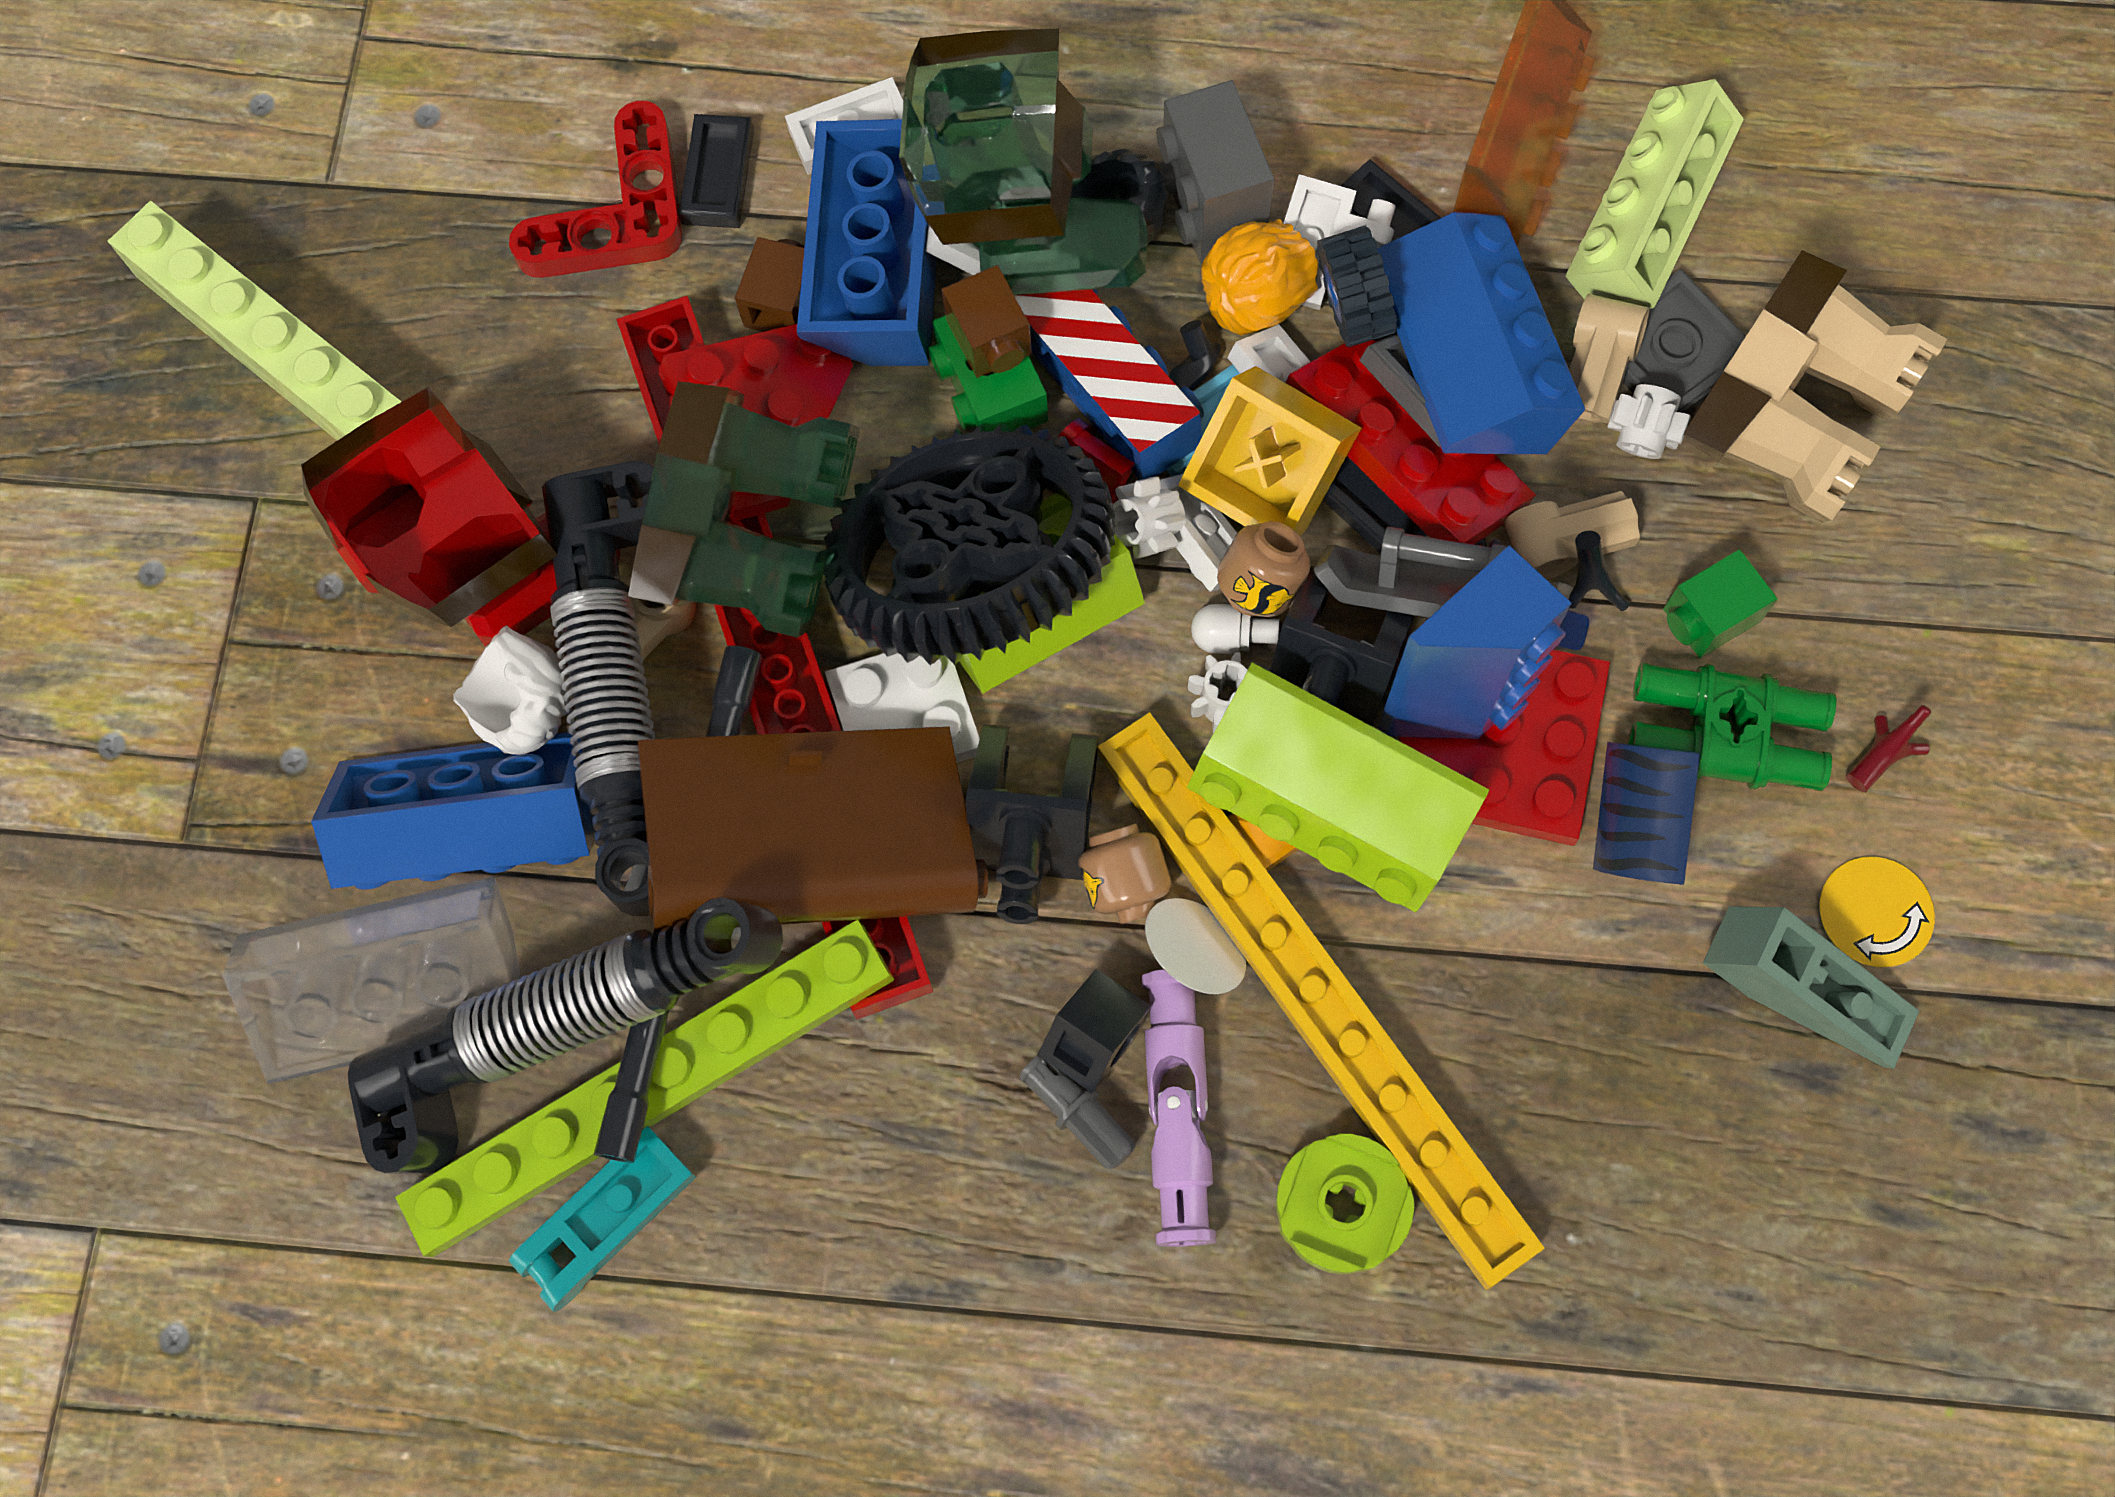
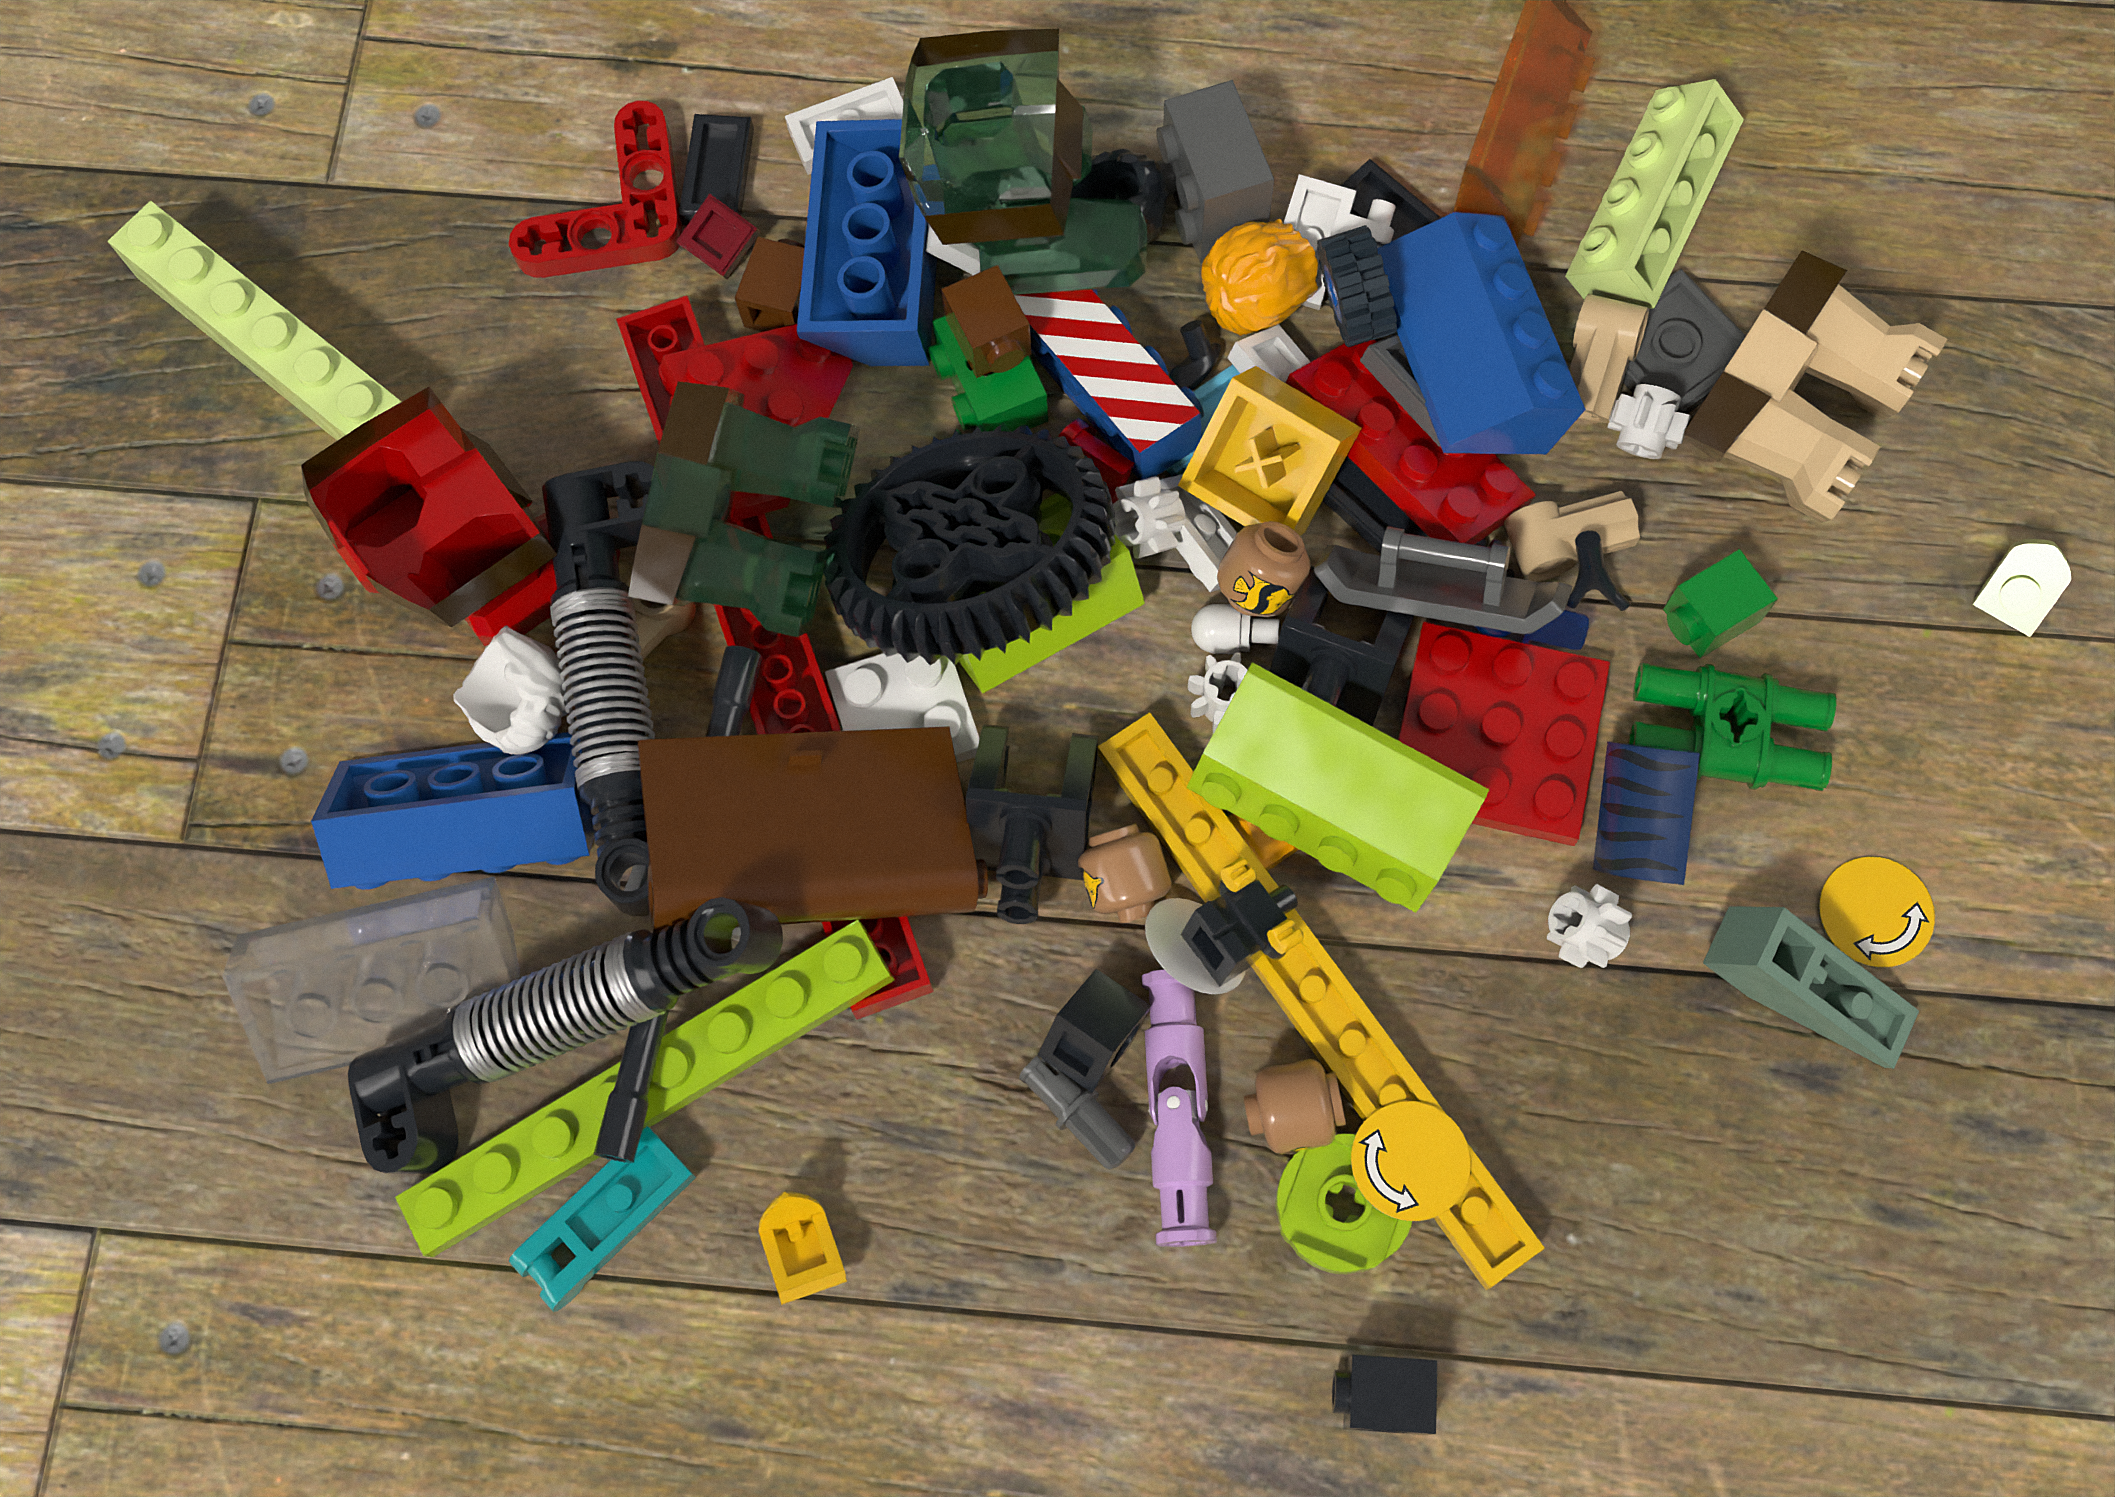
(718, 236): none -> dark red tile
(799, 1246): none -> yellow plate
(1241, 924): none -> black piece
(1295, 1106): none -> medium nougat head
(1386, 1394): none -> black brick
(1410, 1161): none -> yellow sticker
(1477, 655): blue slope -> none
(1589, 926): none -> white gear
(1888, 749): dark red bar -> none
(2025, 584): none -> plate

